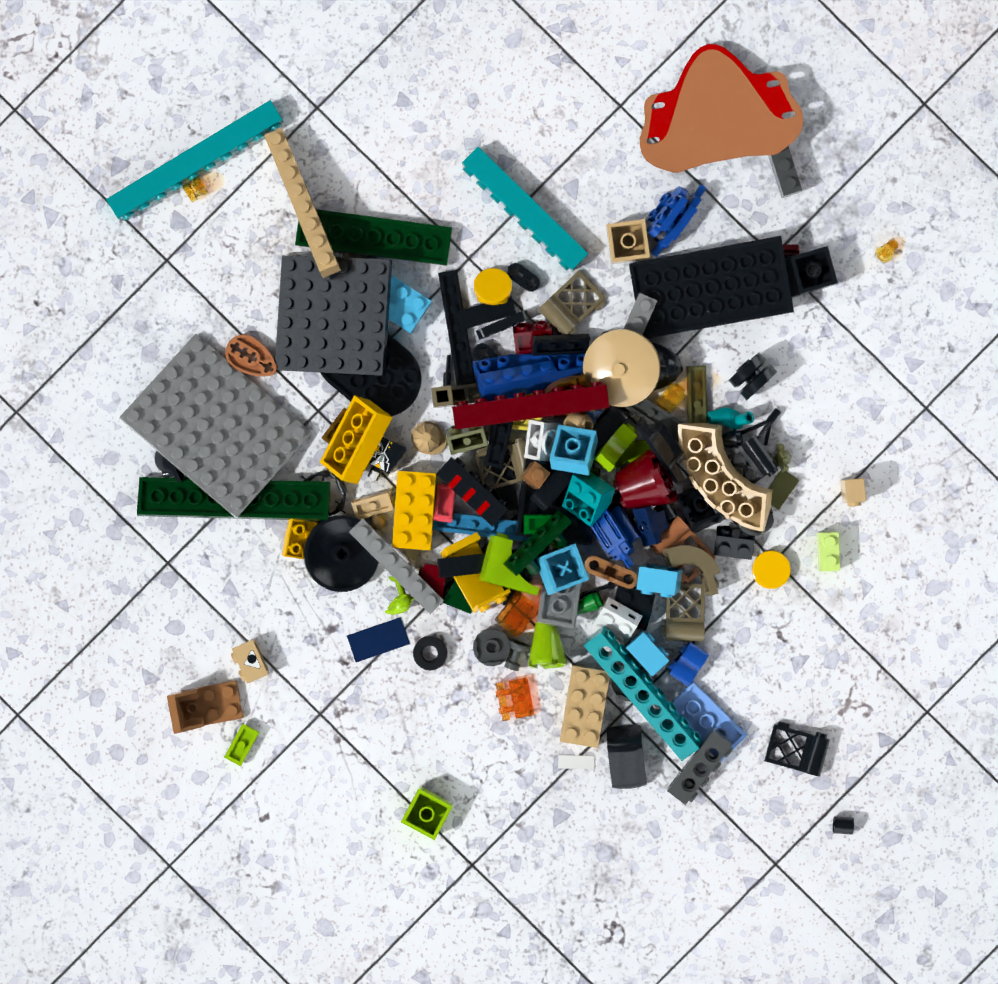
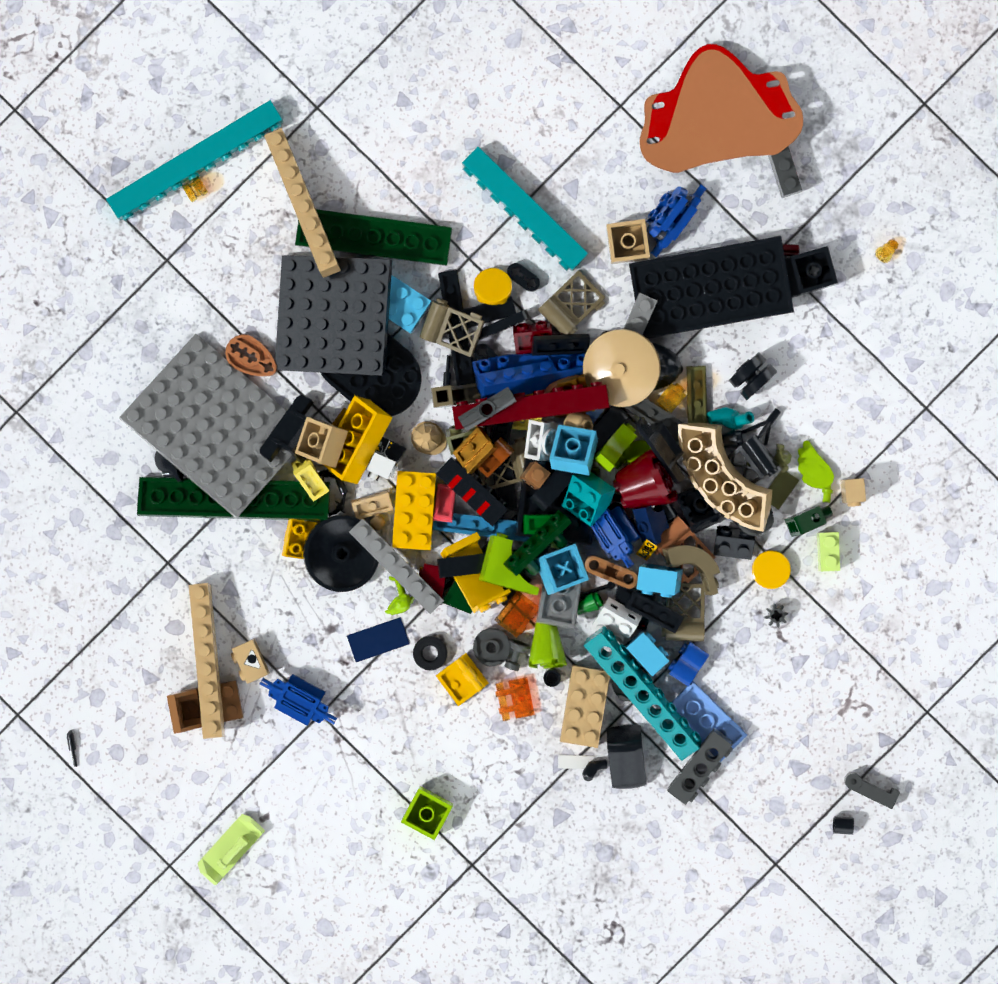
(72, 746): none -> black piece
(206, 661): none -> tan brick
(230, 848): none -> yellowish green piece
(241, 744): lime plate -> none
(288, 430): none -> black plate
(299, 700): none -> blue piece
(309, 478): none -> light yellow bracket
(321, 442): none -> tan brick
(382, 466): none -> white brick
(439, 319): none -> dark tan piece
(462, 679): none -> yellow plate
(474, 450): none -> pearl gold plate
(498, 402): none -> dark grey piece
(502, 452): none -> dark orange plate
(554, 671): none -> black beam
(592, 767): none -> black arm
(646, 550): none -> yellow sticker
(654, 611): none -> black tile
(780, 618): none -> dark grey gear
(803, 523): none -> dark green torso
(813, 752): black piece -> none
(815, 470): none -> lime animal
(855, 783): none -> dark grey leg

